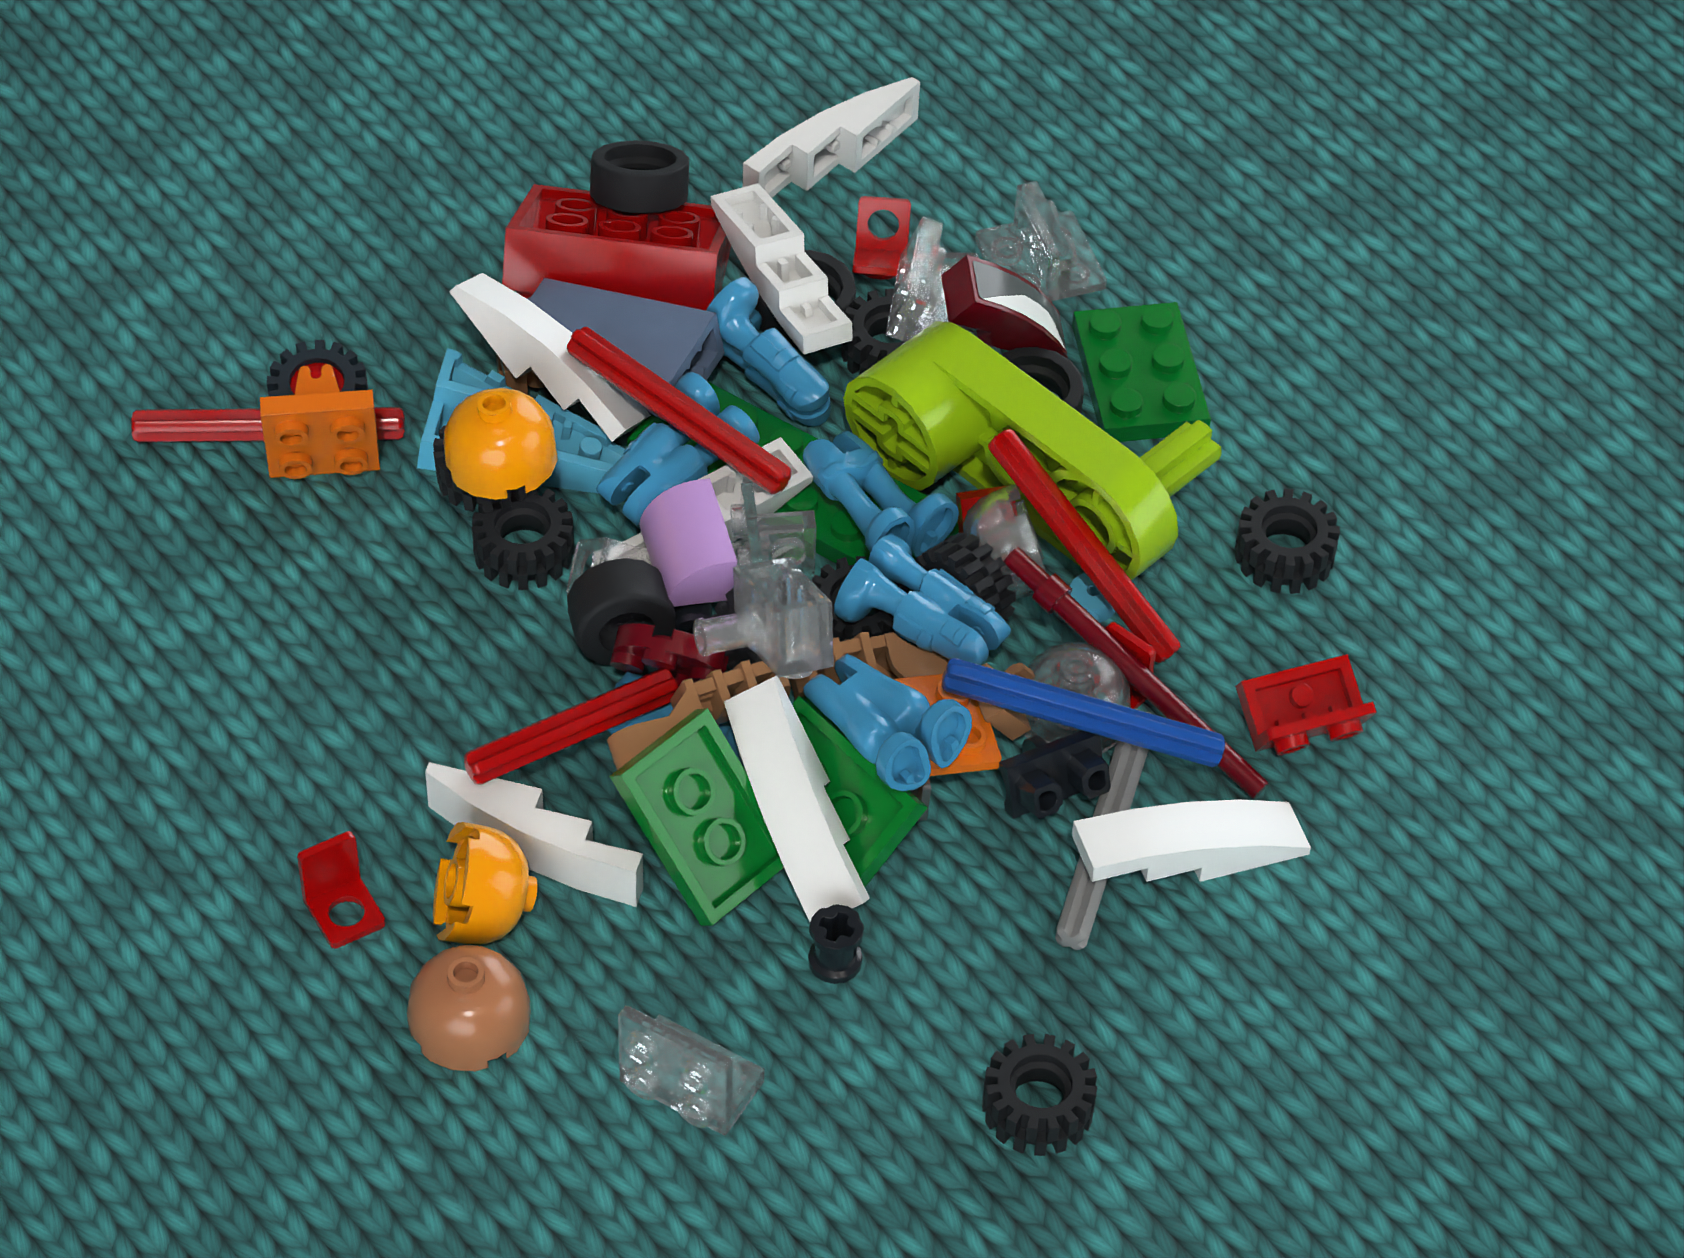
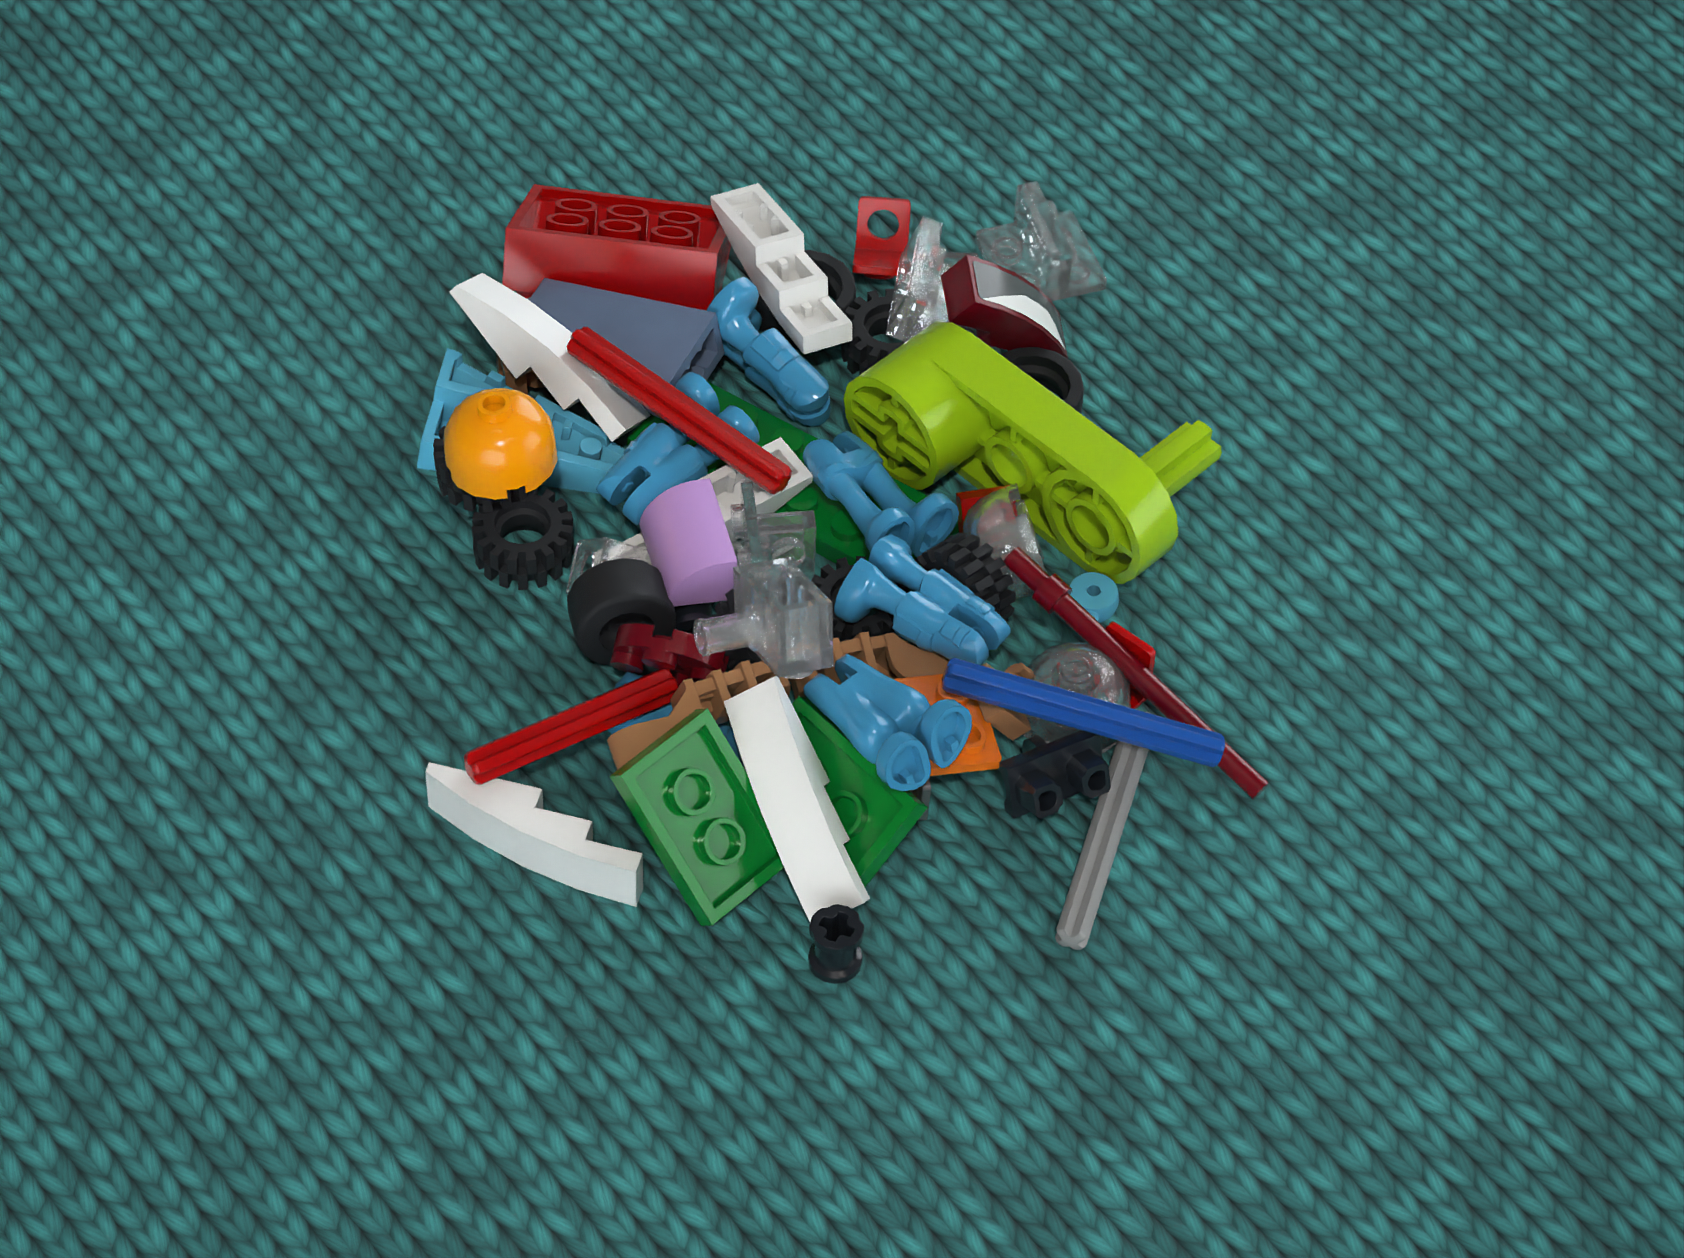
(231, 425): red axle -> none
(319, 414): orange plate -> none
(330, 877): red bracket -> none
(468, 1008): nougat cylinder -> none
(482, 886): light orange cylinder -> none
(639, 177): black tyre -> none
(685, 1071): clear bracket -> none
(839, 135): white slope -> none
(1035, 1124): black tyre -> none
(1083, 544): red axle -> none
(1139, 370): green plate -> none
(1190, 836): white slope -> none
(1293, 518): black tyre -> none
(1302, 704): red bracket -> none

